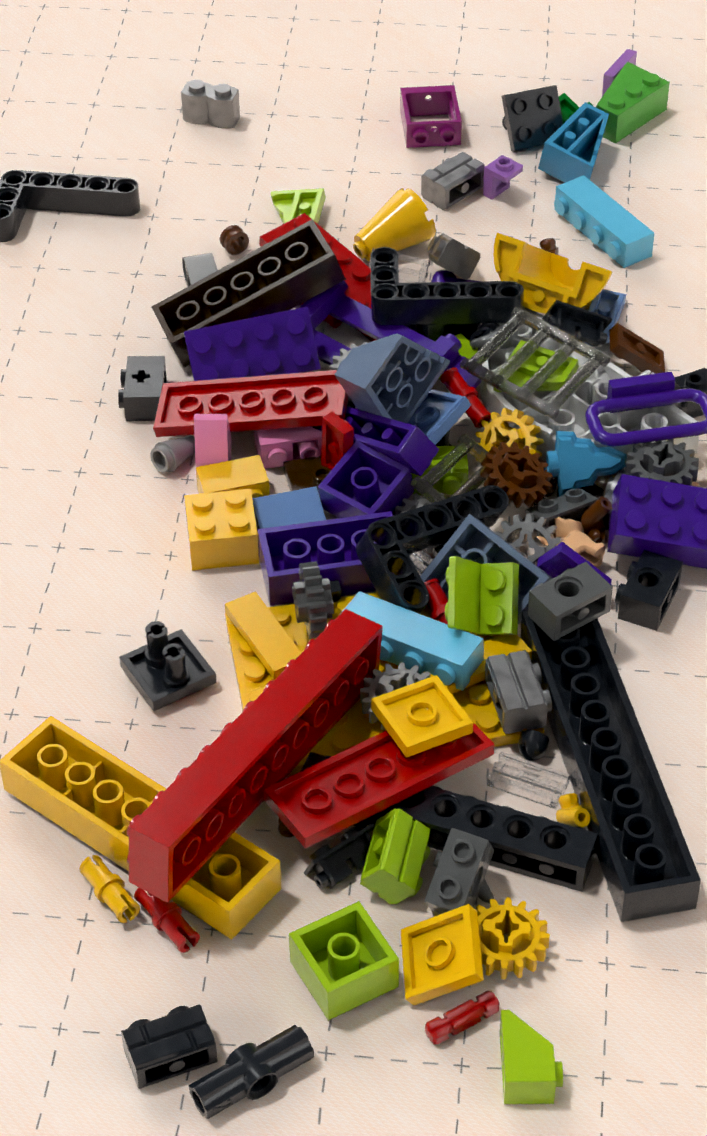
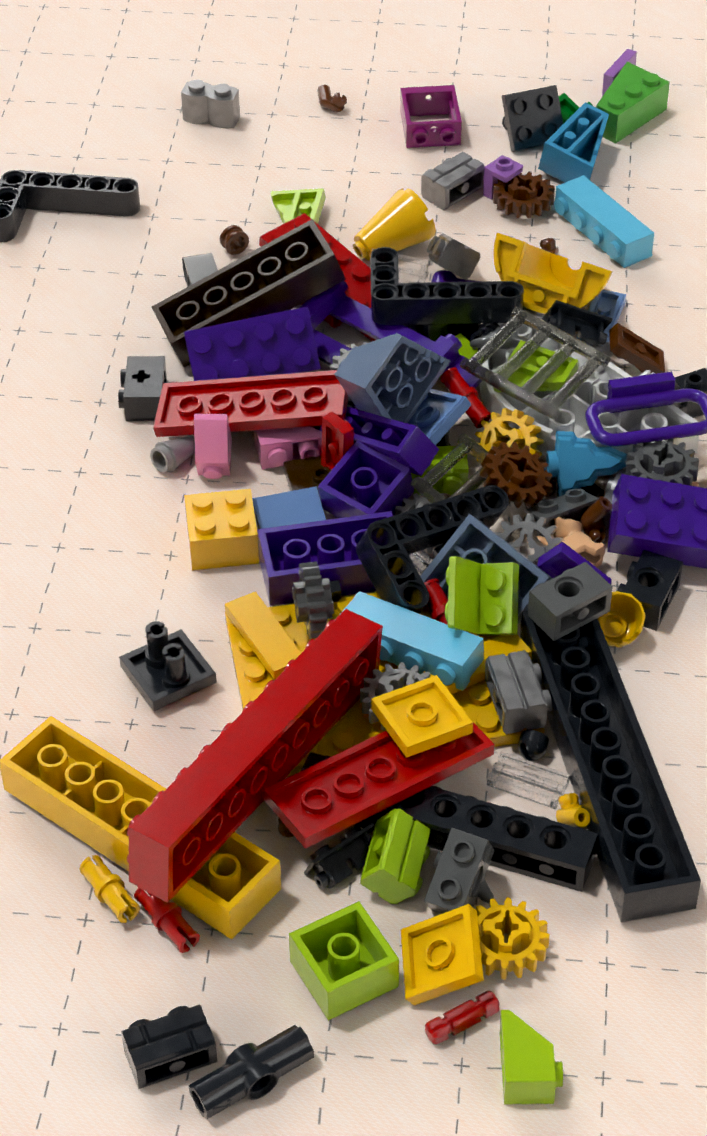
(234, 475): yellow brick -> none
(326, 100): none -> reddish brown arm
(524, 195): none -> reddish brown gear
(623, 621): none -> yellow hair

